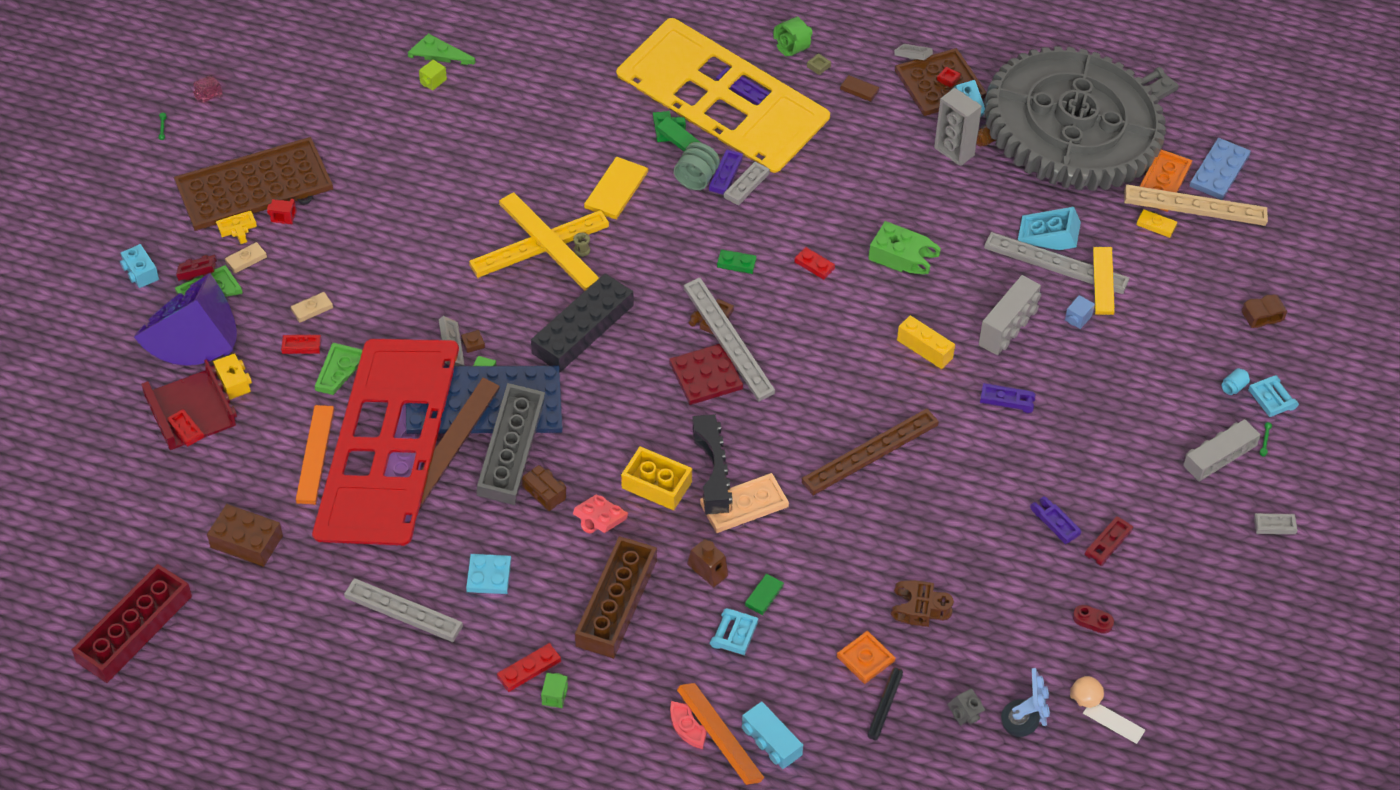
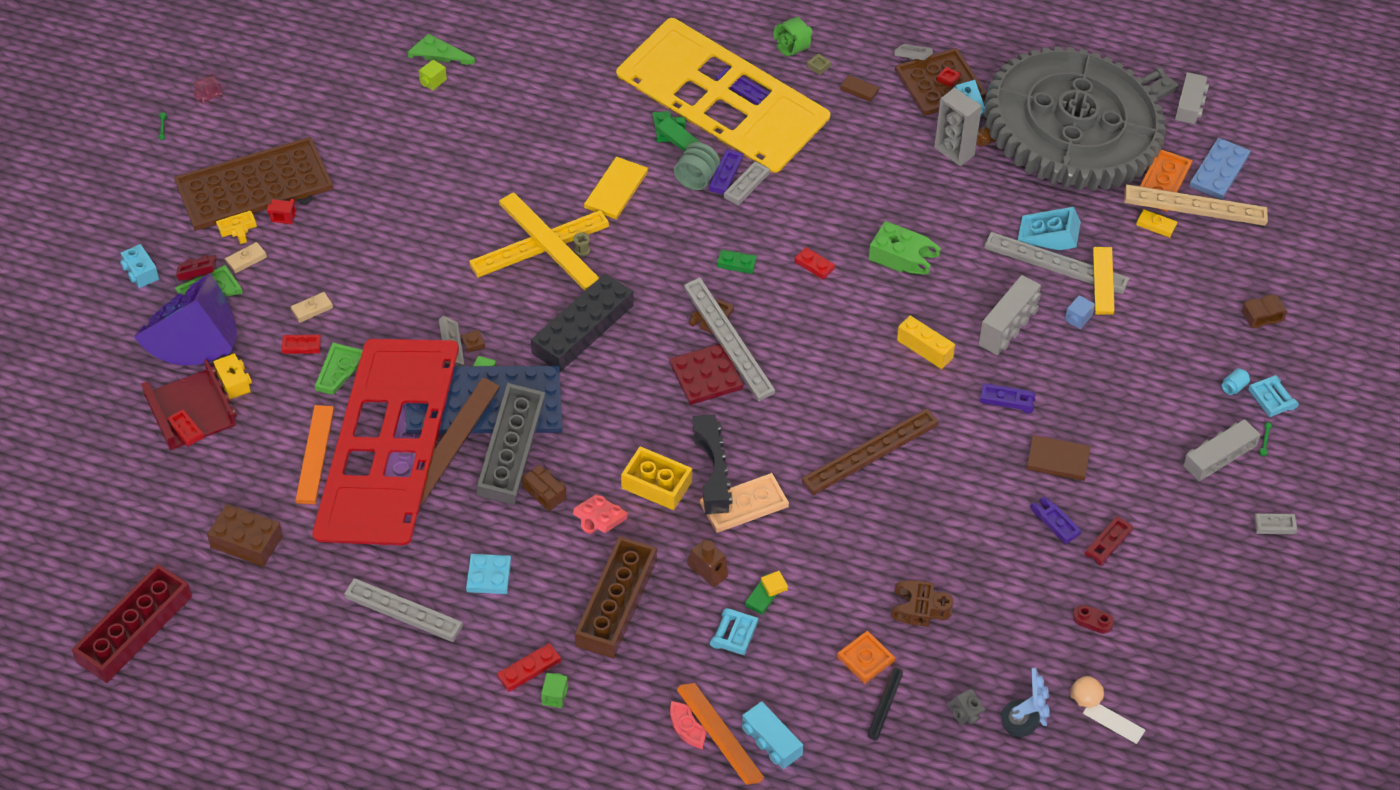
(774, 583): none -> yellow tile
(1058, 457): none -> reddish brown tile
(1192, 98): none -> light grey brick

